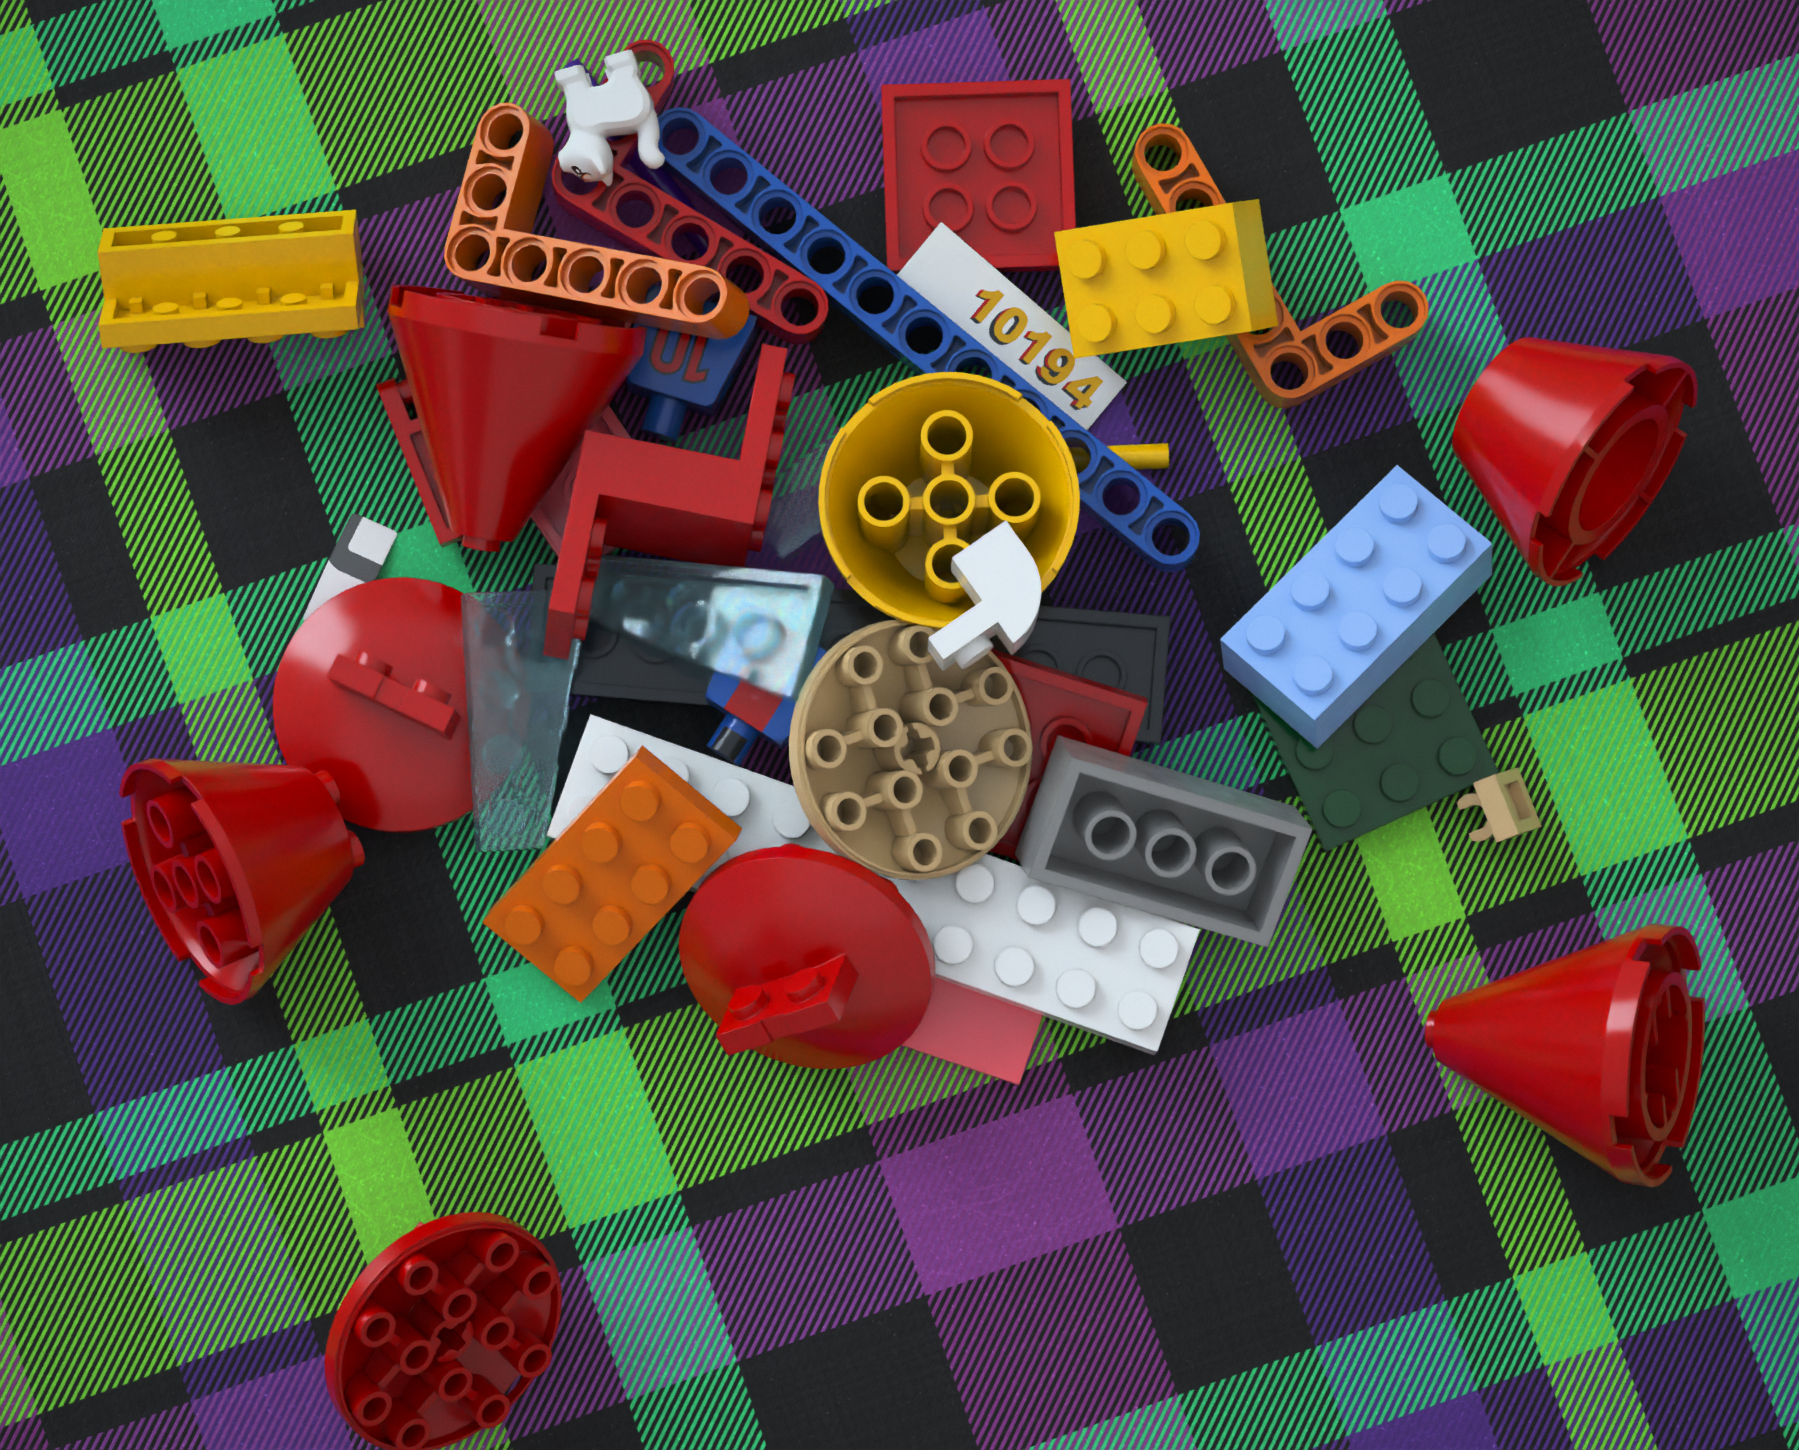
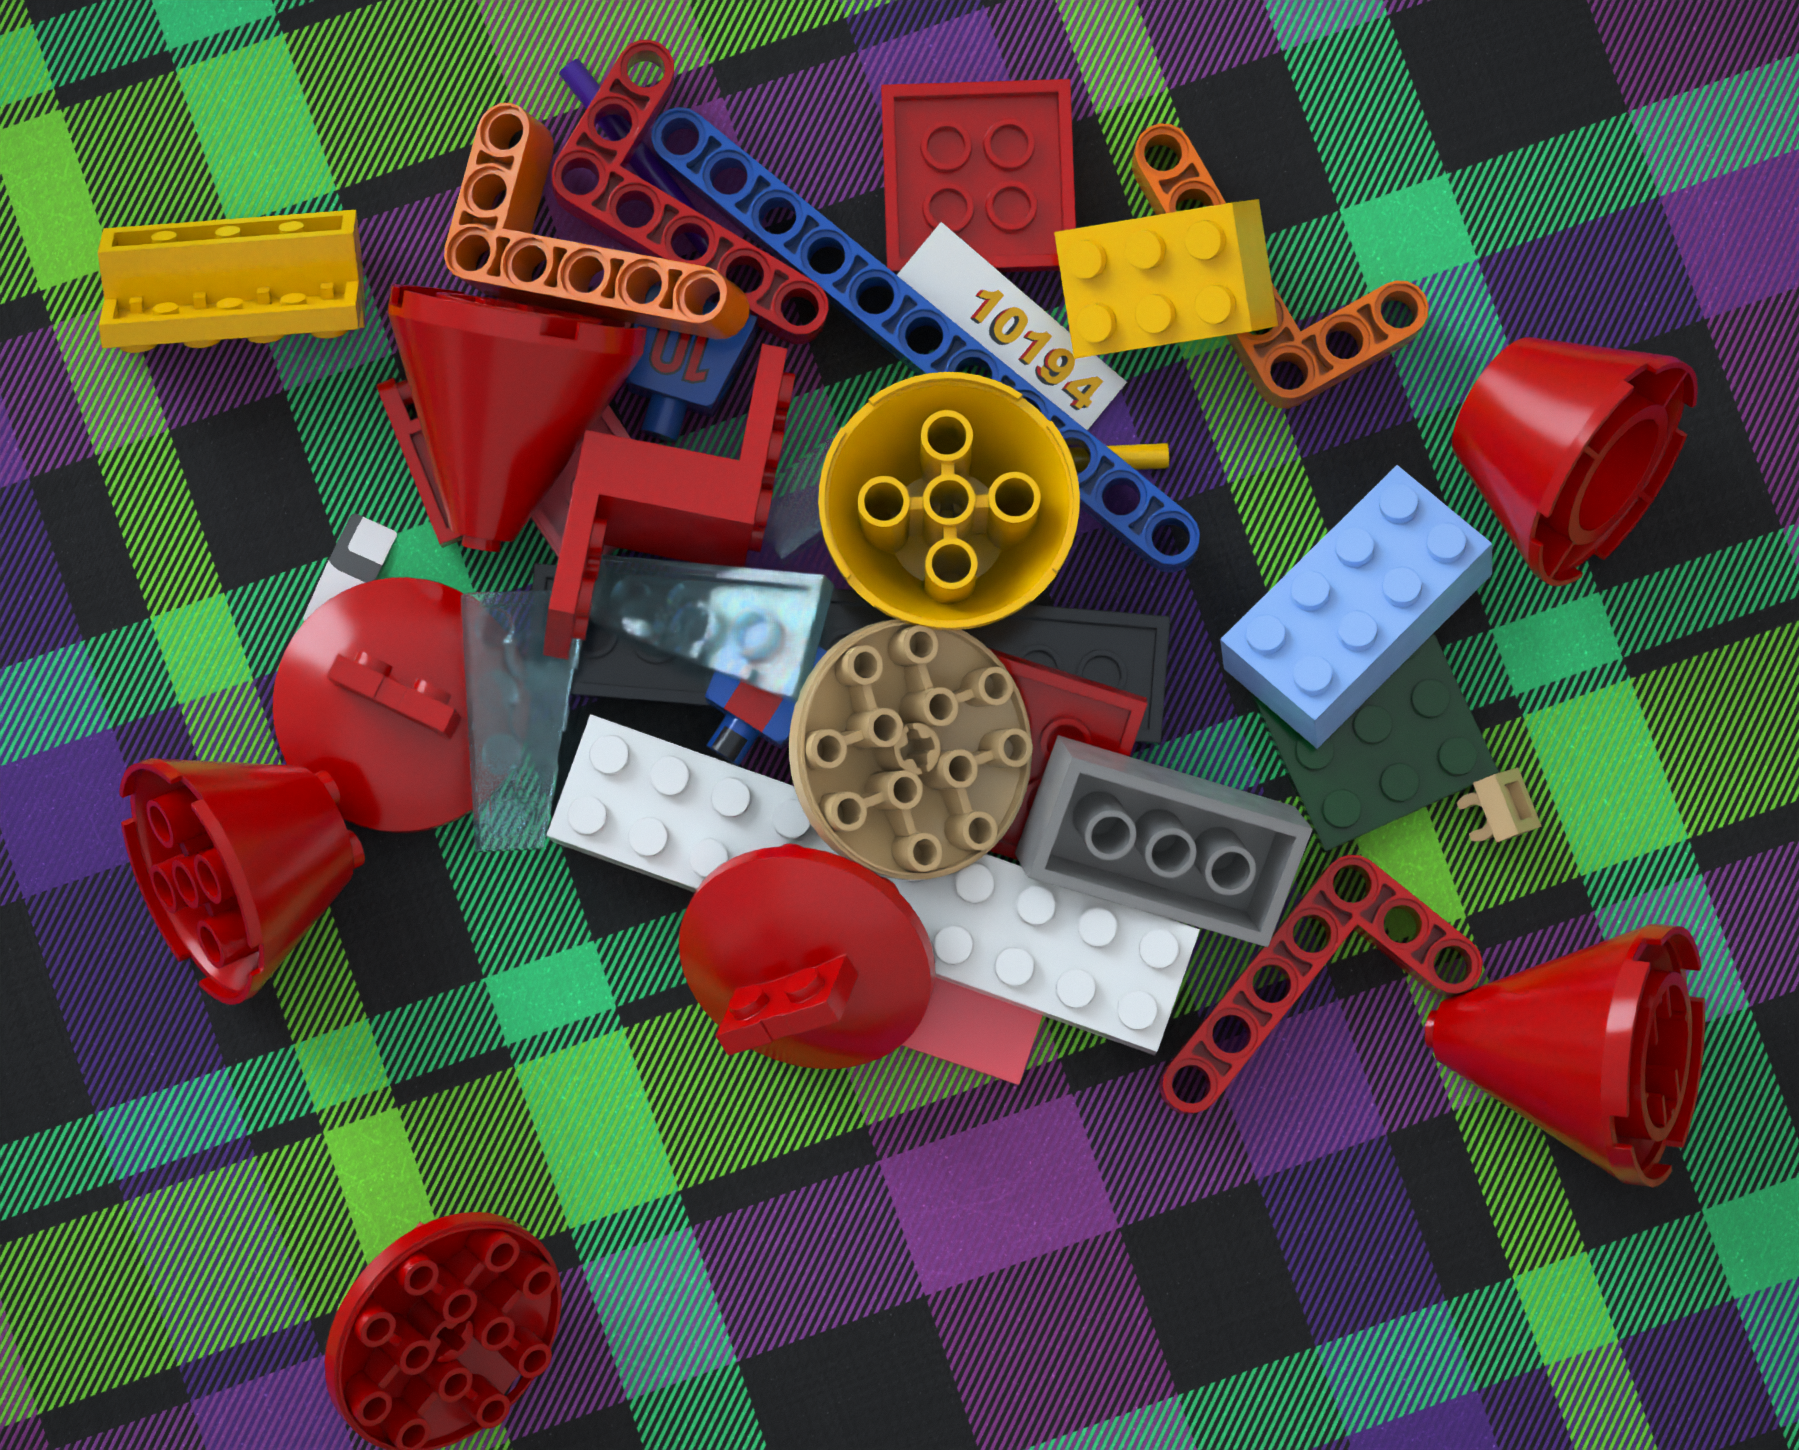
(605, 111): white animal -> none
(612, 874): orange plate -> none
(1006, 596): white brick -> none
(1301, 968): none -> red beam

